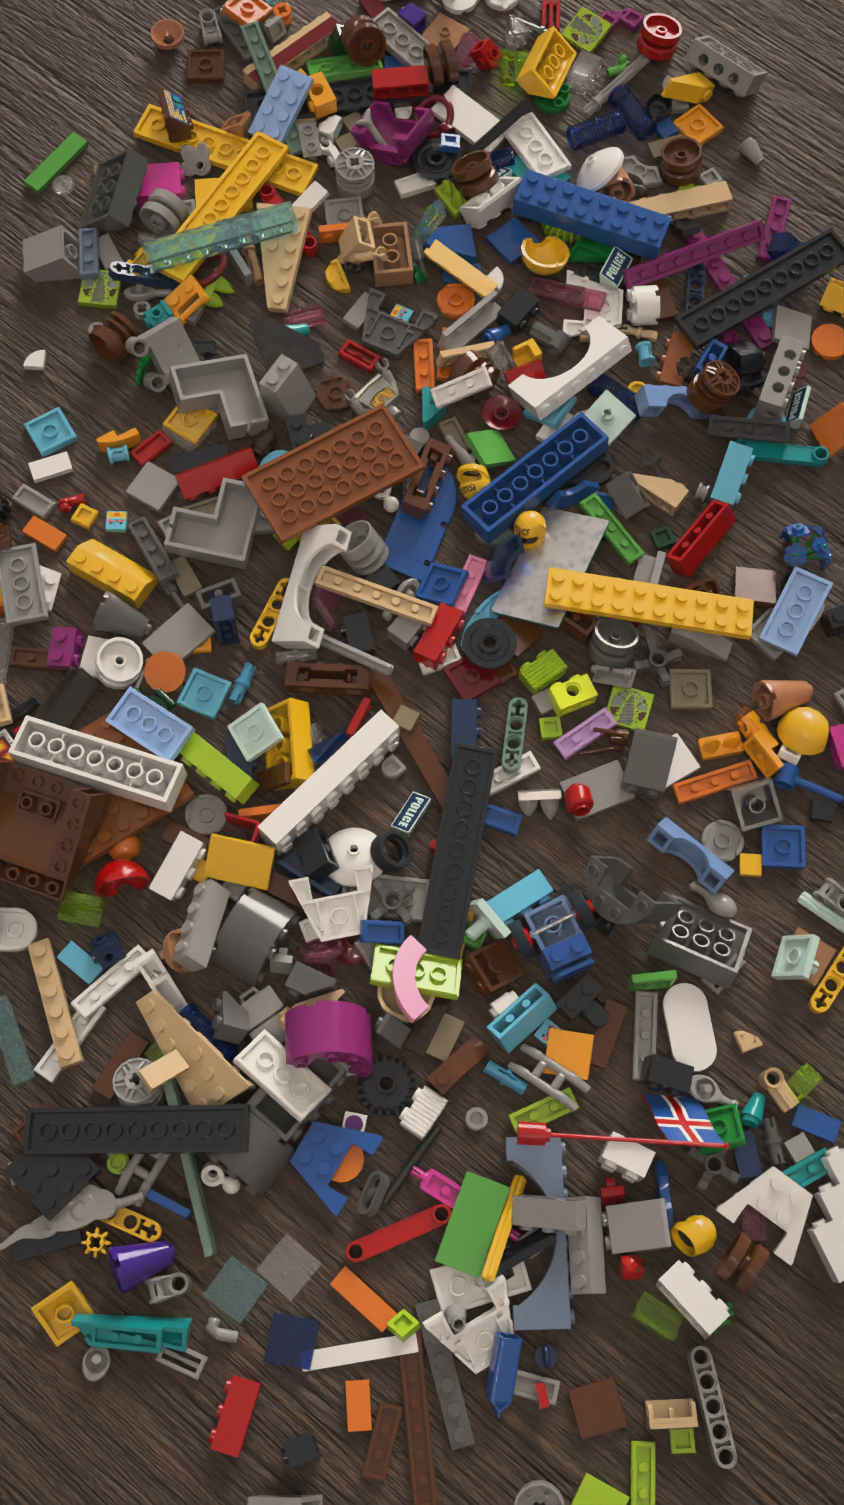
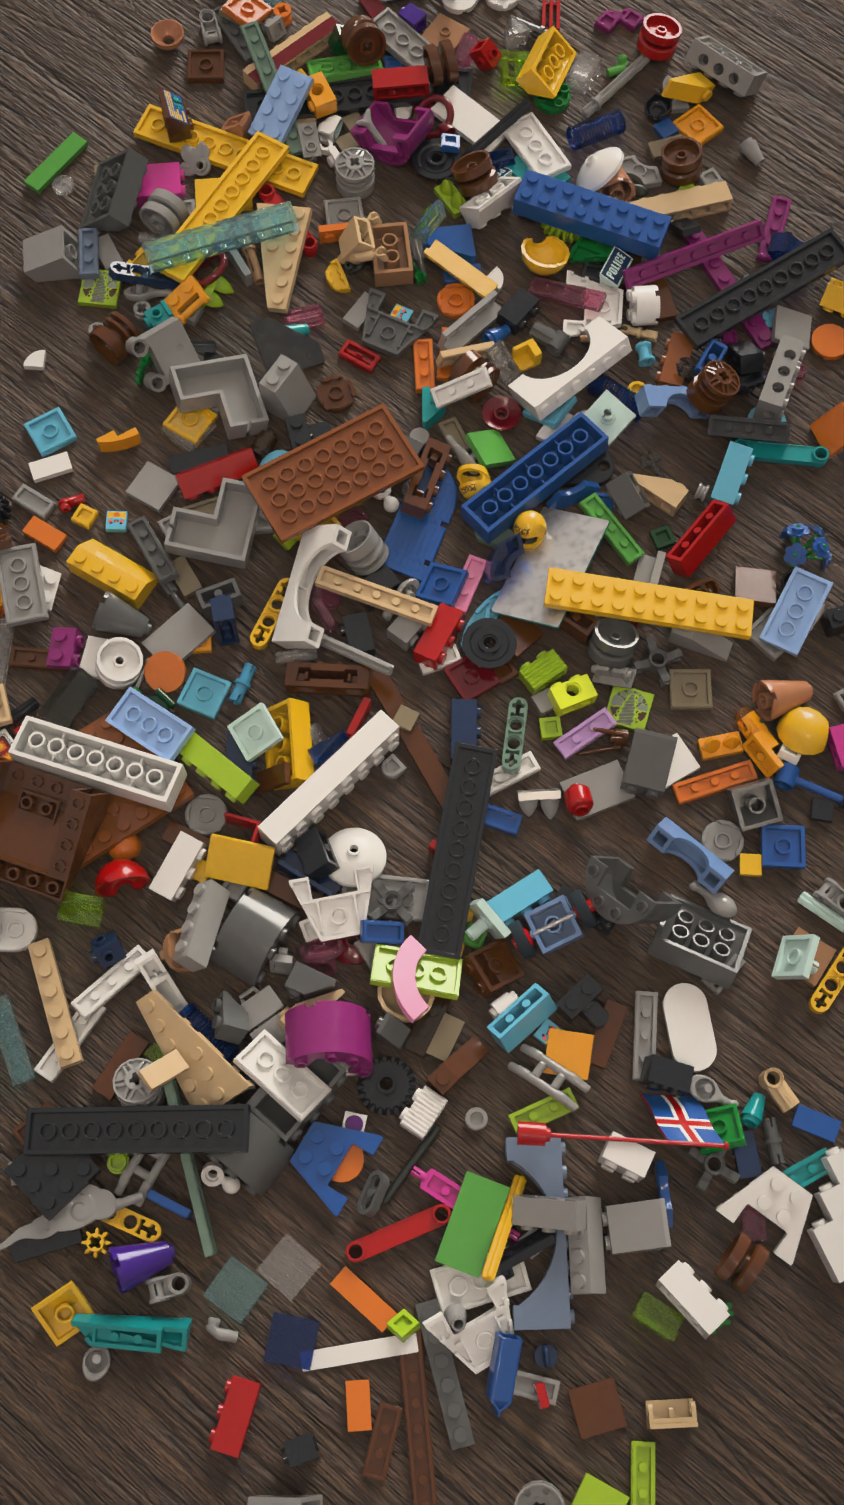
(80, 963): medium azure tile -> none
(118, 454): medium azure bush -> none
(151, 448): red tile -> none
(200, 1367): light grey tile -> none
(258, 813): orange tile -> none
(312, 196): white tile -> none
(376, 392): light grey torso -> none
(403, 846): black tyre -> none
(411, 813): slope -> none
(413, 185): white tile -> none
(505, 1077): dark azure pin -> none
(508, 240): blue tile -> none
(531, 369): red tile -> none
(566, 959): blue brick -> none
(586, 30): lime tile -> none
(611, 1193): red tile -> none
(622, 98): clear blue piece -> none
(630, 1267): red rock -> none
(651, 981): bright green tile -> none
(681, 1440): lime tile -> none
(692, 294): dark blue beam -> none
(700, 1232): yellow helmet -> none
(720, 1416): light grey beam -> none
(746, 1041): tan tile -> none
(797, 406): slope -> none
(798, 1147): light grey tile -> none
(805, 1080): clear neon green panel -> none

